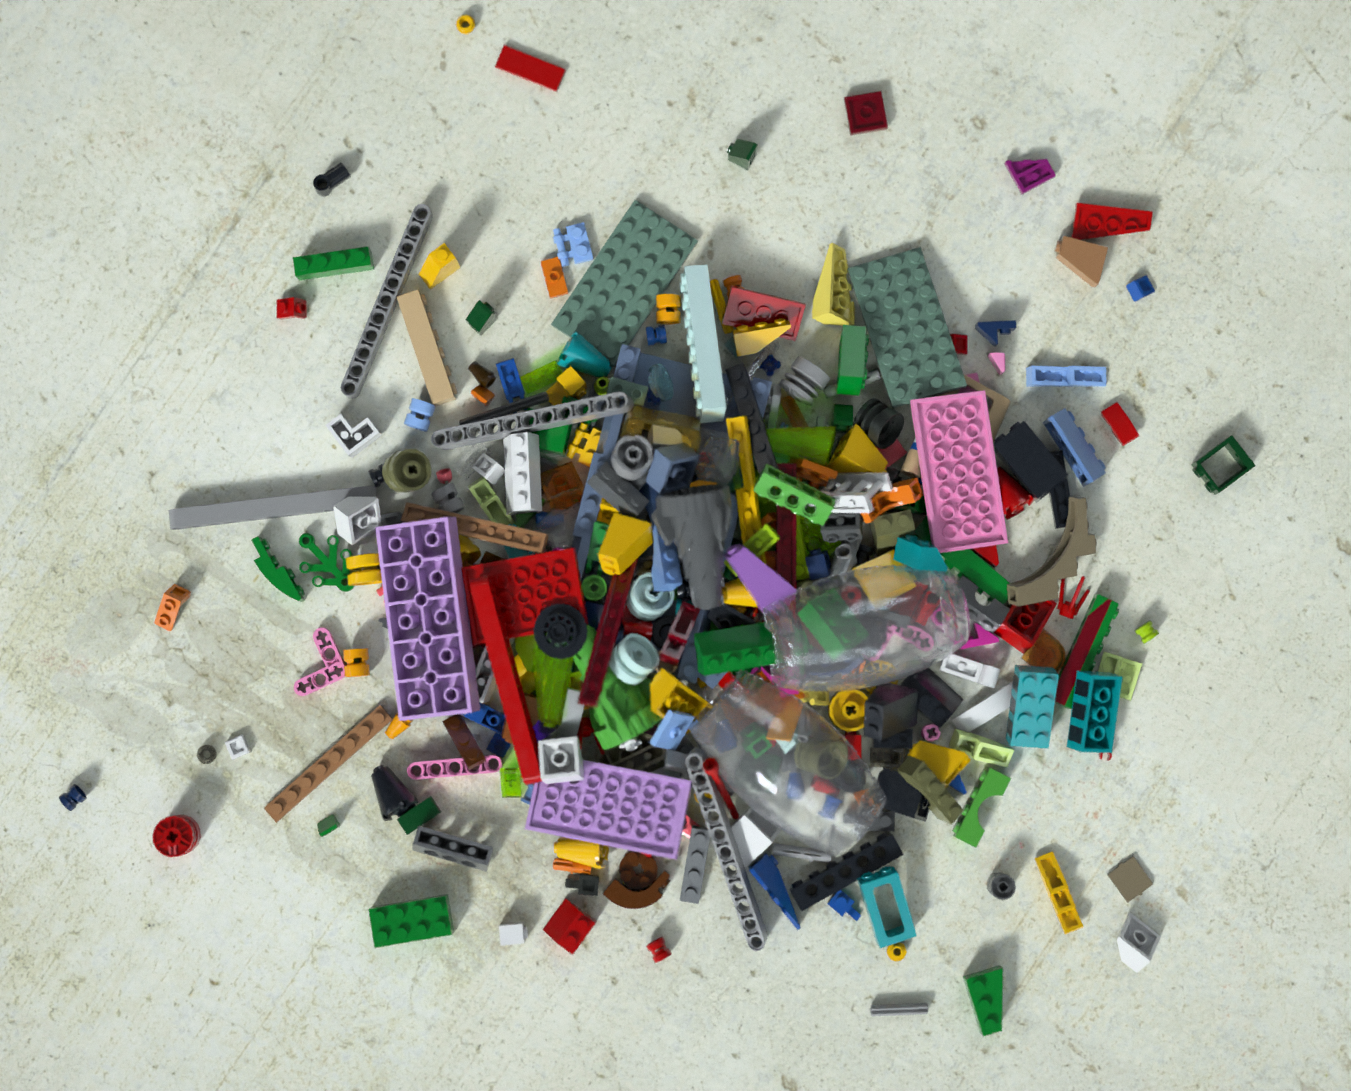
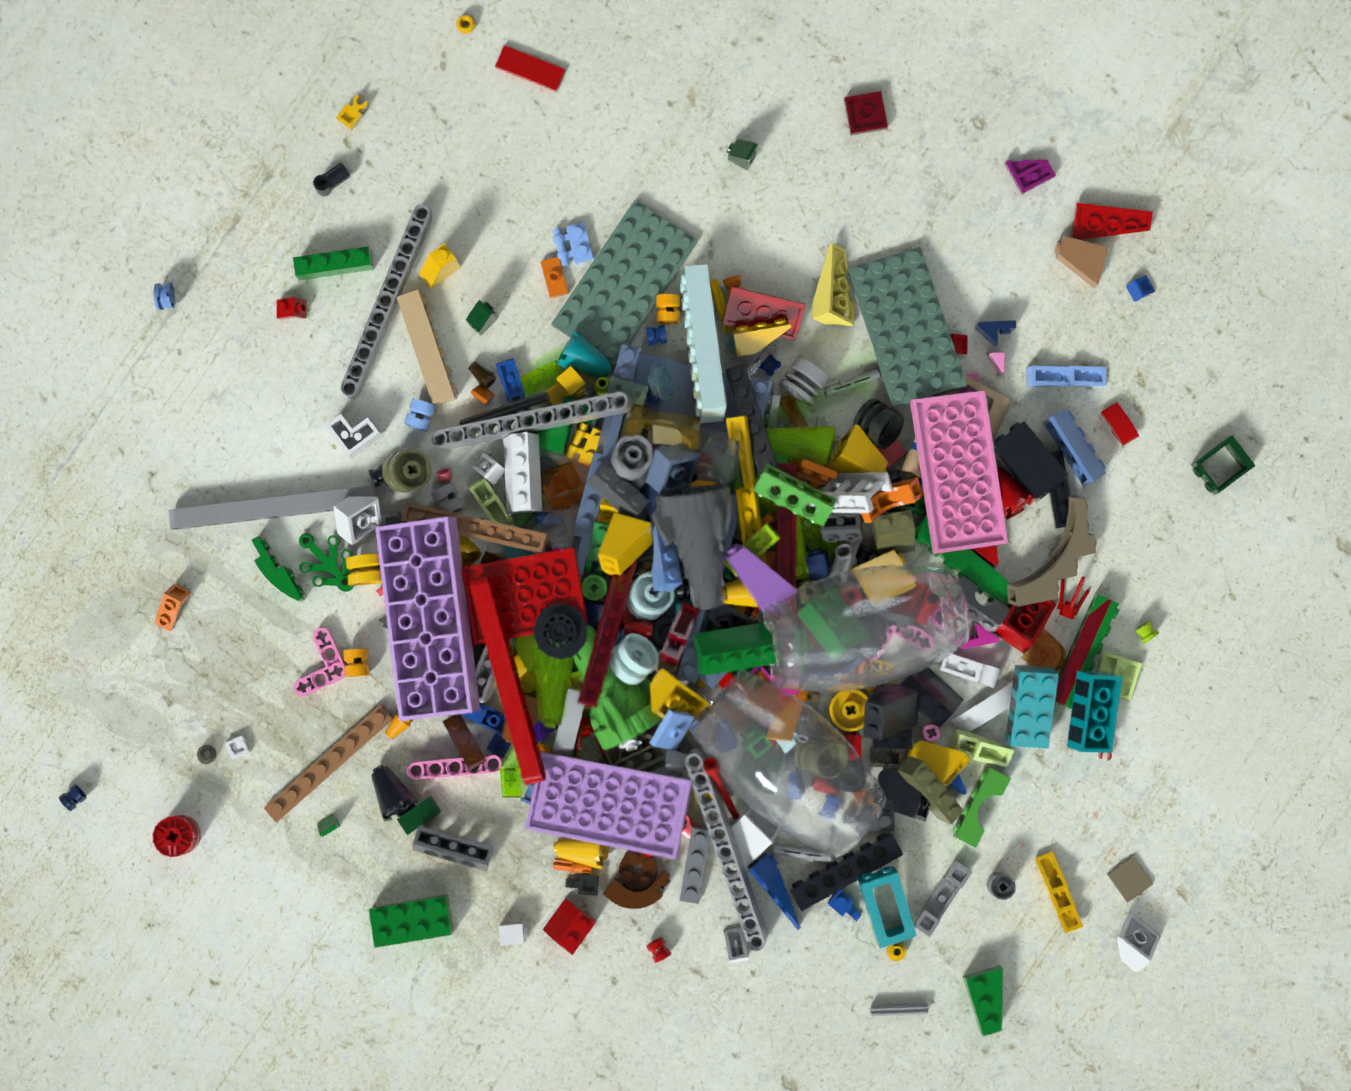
(164, 296): none -> medium blue wheel
(350, 114): none -> yellow plate
(560, 760): white slope -> none
(736, 945): none -> white slope
(816, 698): light yellow plate -> none
(842, 417): dark green slope -> none
(852, 360): green brick -> none
(918, 554): teal slope -> none
(942, 898): none -> light grey slope

